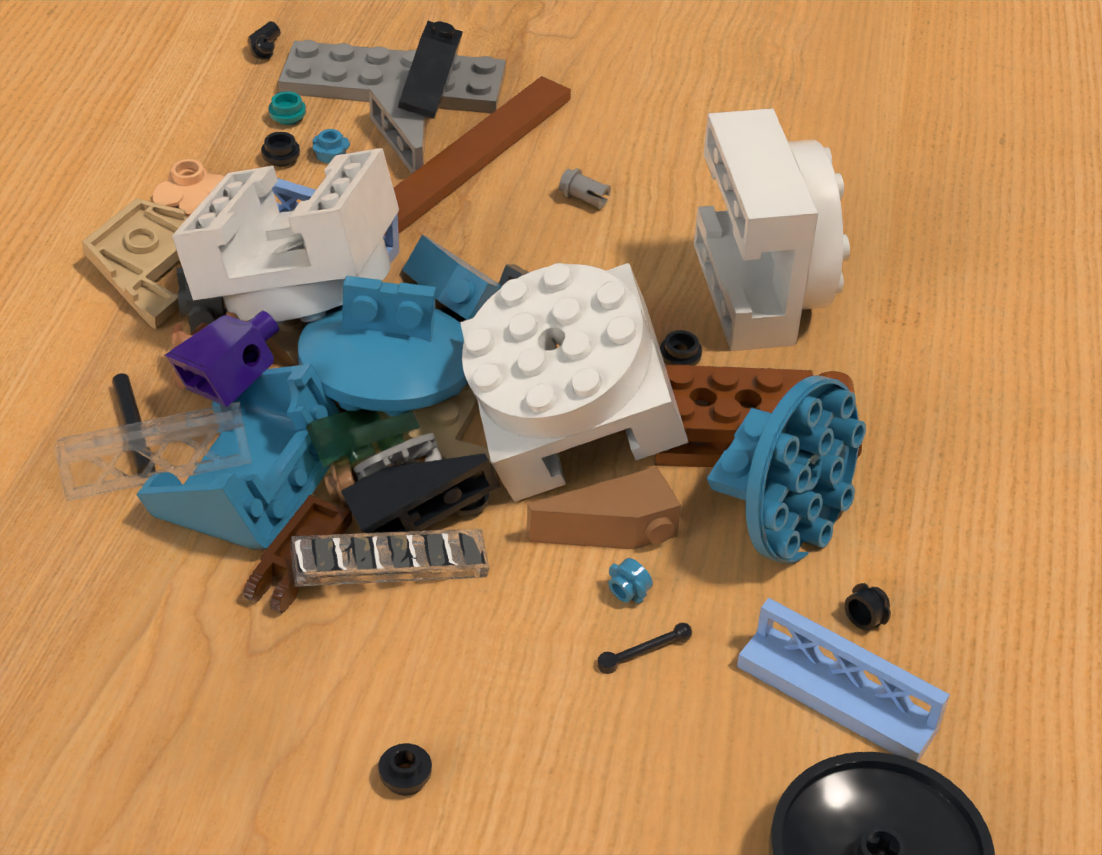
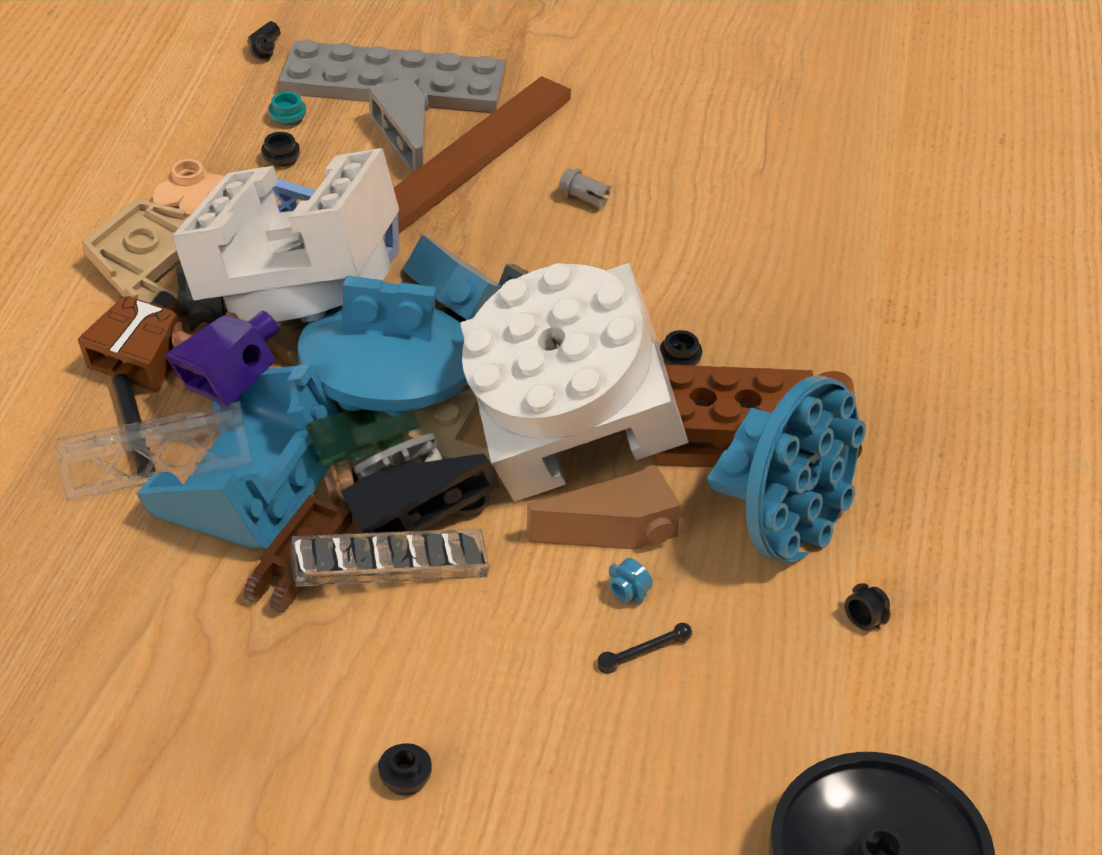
(133, 340): none -> dark orange torso
(329, 144): dark azure plate -> none
(431, 69): black slope -> none
(781, 233): white piece -> none
(840, 687): light blue fence -> none

